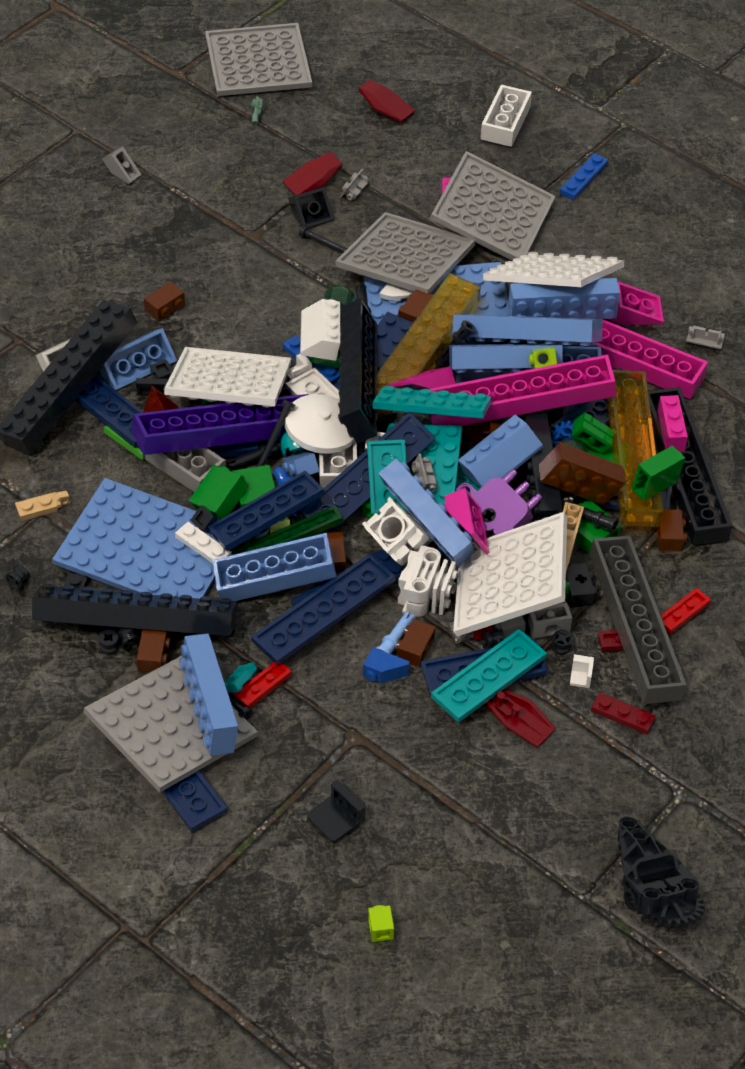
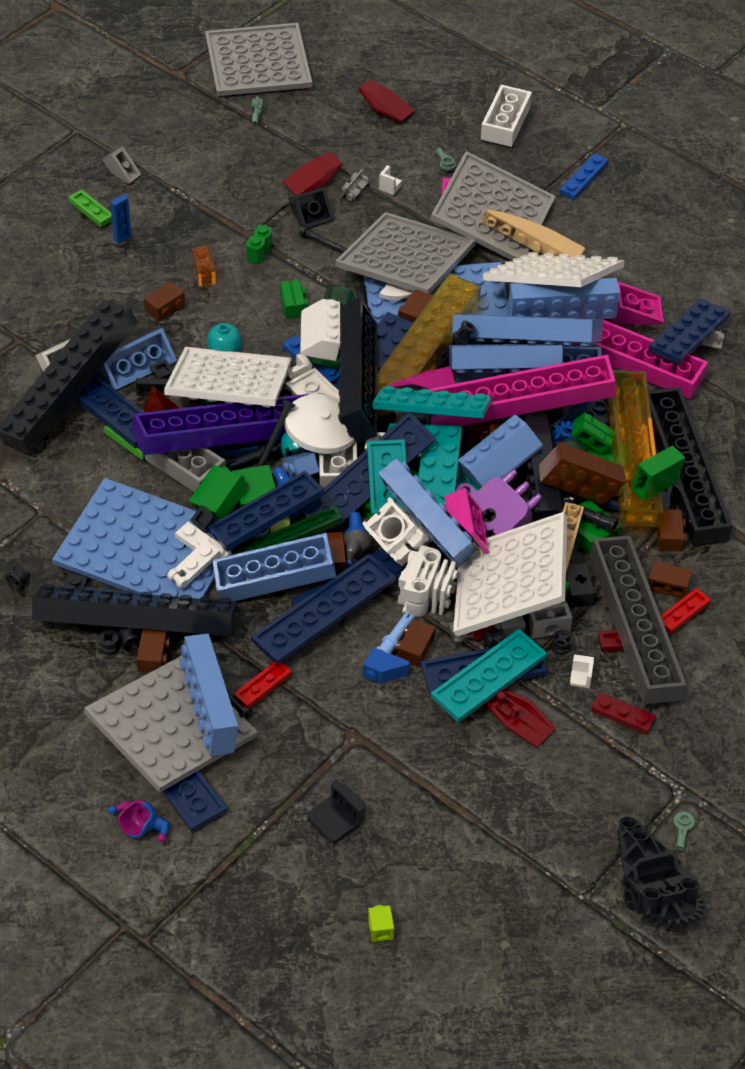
(41, 505): tan hinge -> none
(91, 208): none -> bright green plate
(120, 219): none -> blue plate
(140, 817): none -> magenta piece
(194, 564): none -> white plate
(203, 266): none -> clear orange brick
(224, 338): none -> teal cylinder
(239, 677): teal plate -> none
(259, 244): none -> green brick
(292, 298): none -> green brick
(356, 538): none -> dark grey piece
(388, 183): none -> white panel
(421, 468): light grey hinge -> none
(447, 163): none -> sand green plate
(532, 234): none -> tan slope
(551, 357): lime brick -> none
(669, 579): none -> reddish brown brick
(672, 422): dark pink brick -> none
(683, 823): none -> sand green plate
(689, 331): none -> dark blue plate

